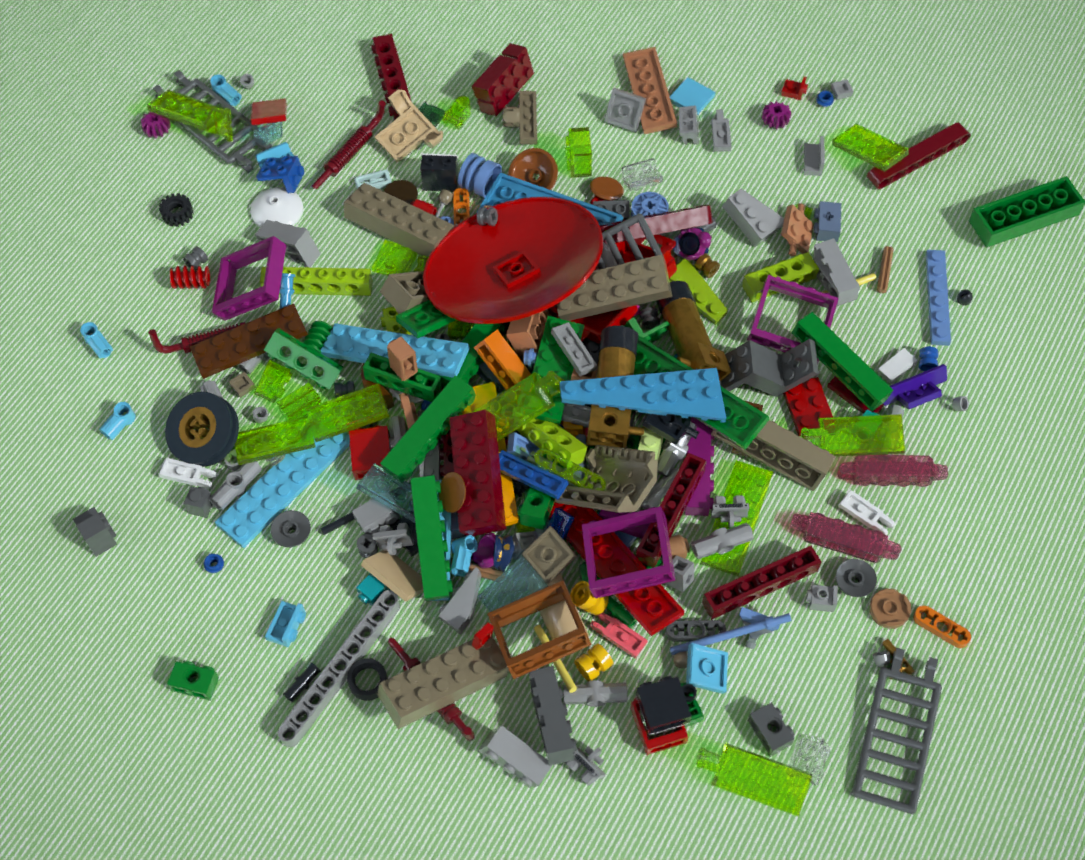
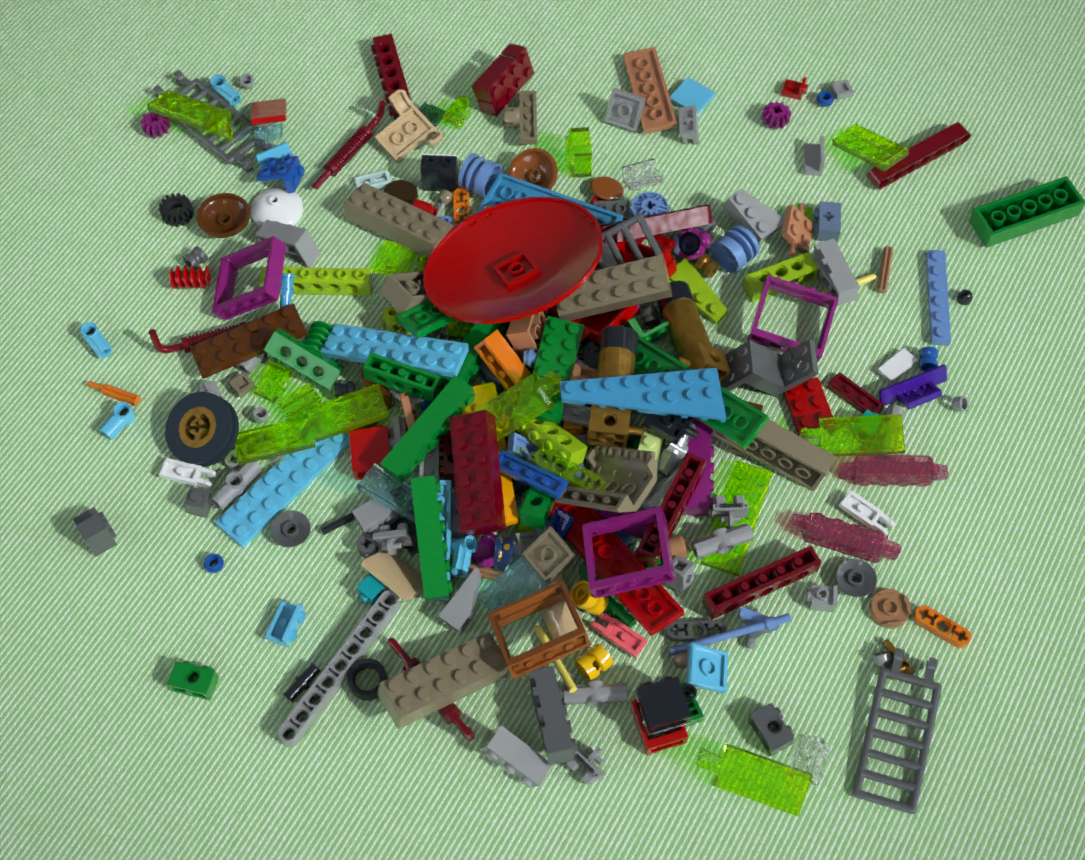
(116, 393): none -> orange axle
(221, 209): none -> reddish brown dish
(402, 358): nougat brick -> none
(452, 492): dark orange piece -> none
(482, 636): red tile -> none
(487, 216): dark grey wheel -> none
(574, 349): light grey plate -> none
(721, 132): light grey hinge -> none
(735, 248): none -> medium blue wheel
(843, 362): green brick -> none

